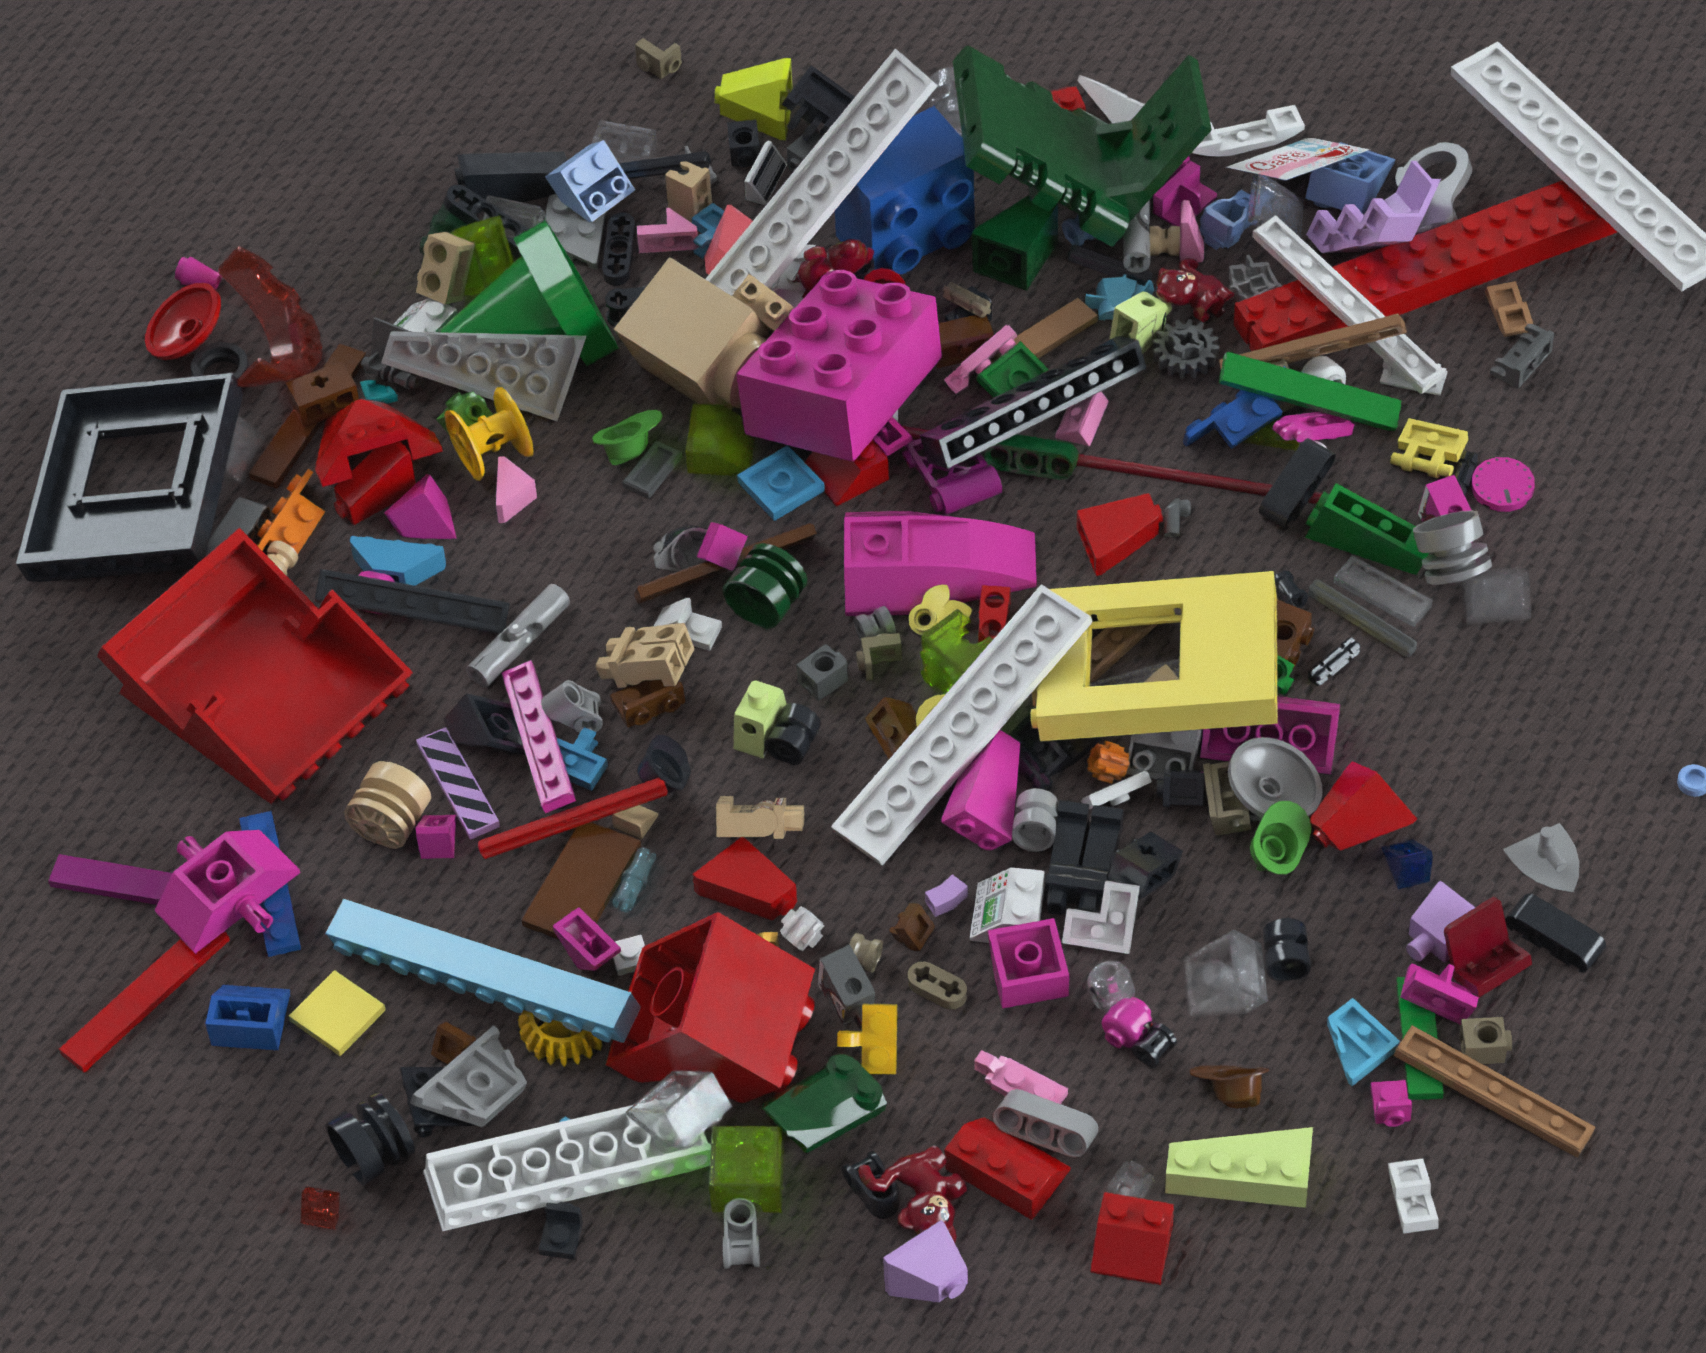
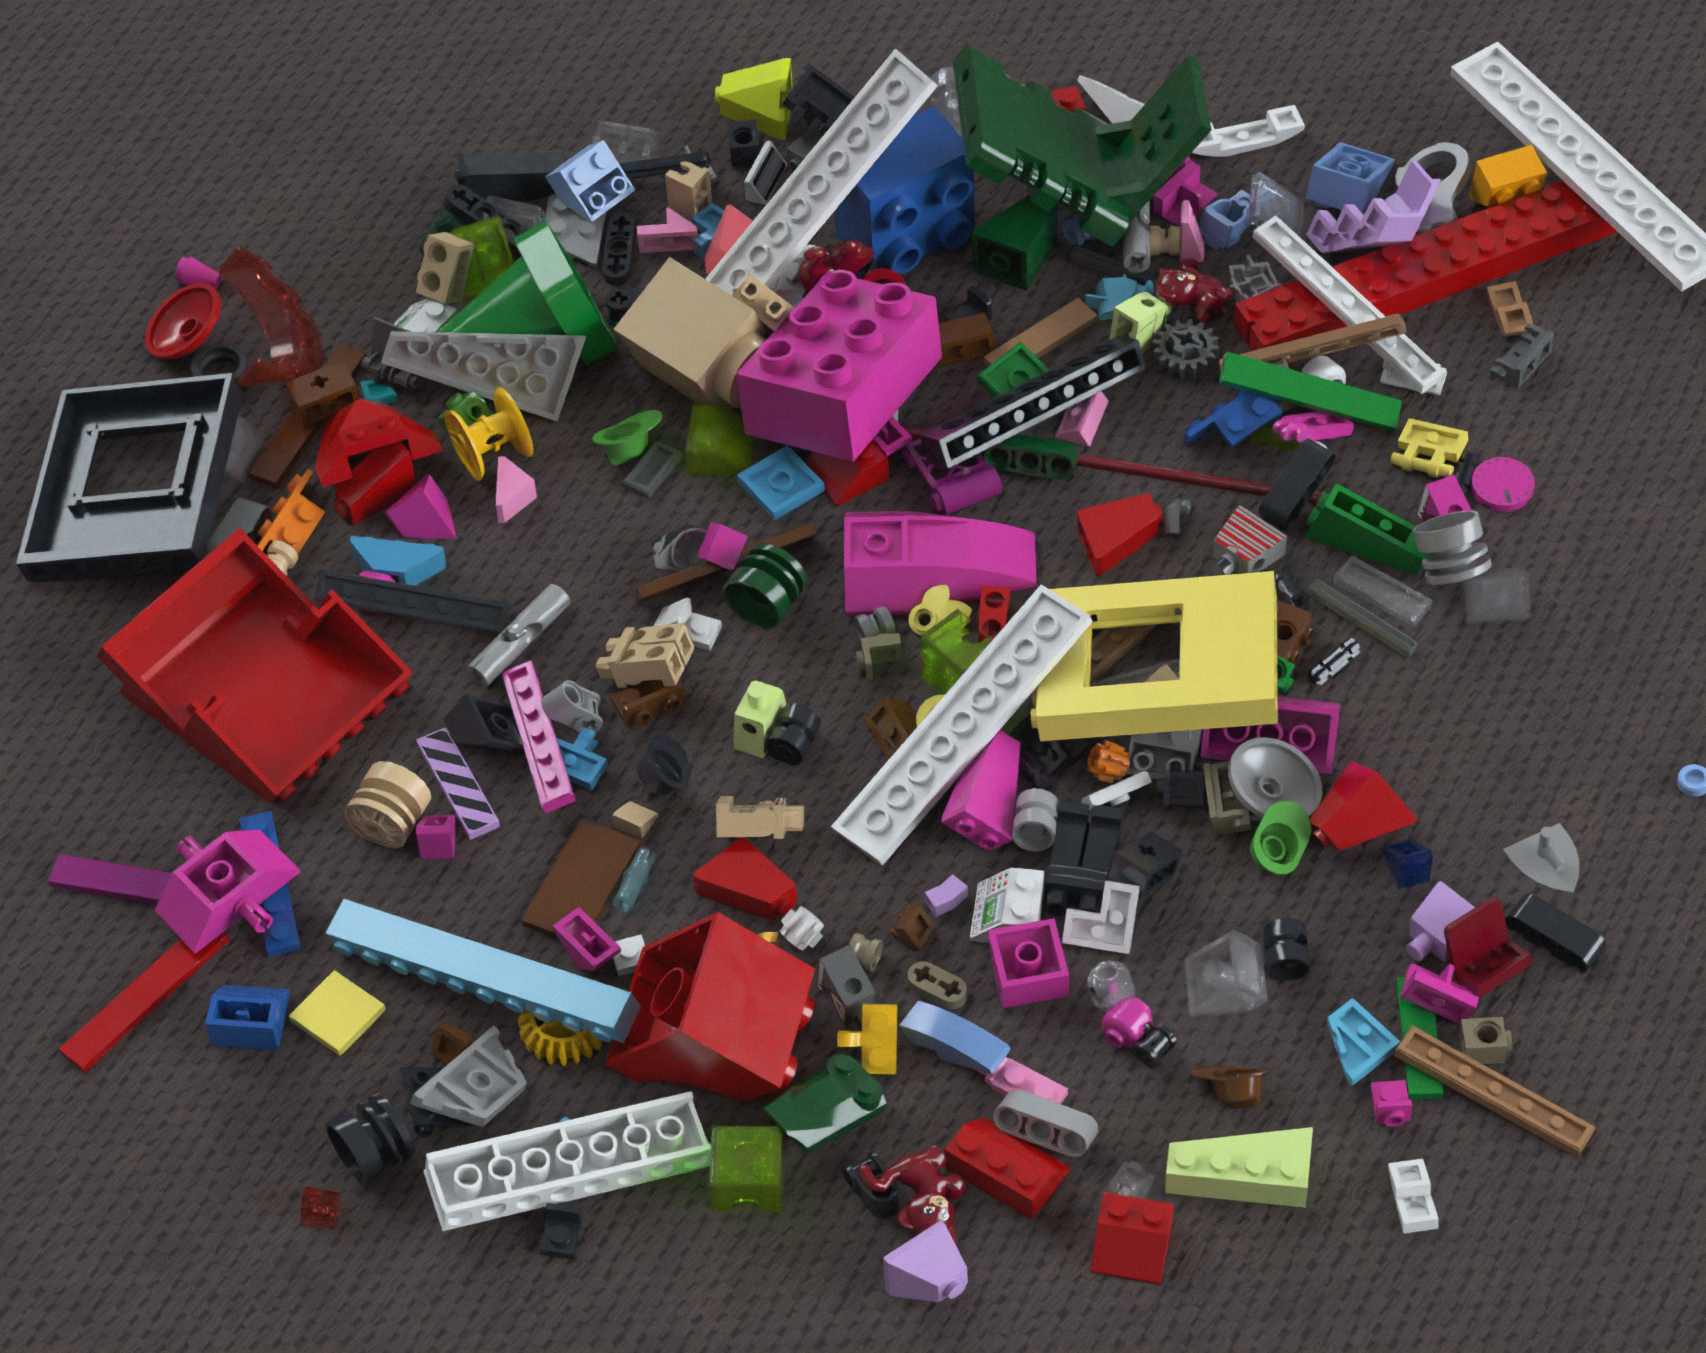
(572, 818): red axle -> none
(657, 61): dark tan bracket -> none
(680, 1108): clear slope -> none
(740, 1239): light grey piece -> none
(822, 672): dark grey brick -> none
(953, 1038): none -> medium blue slope
(966, 299): dark tan axle -> none
(980, 359): bright pink hinge -> none
(1246, 544): none -> light grey torso
(1297, 158): sticker -> none
(1507, 176): none -> light orange slope

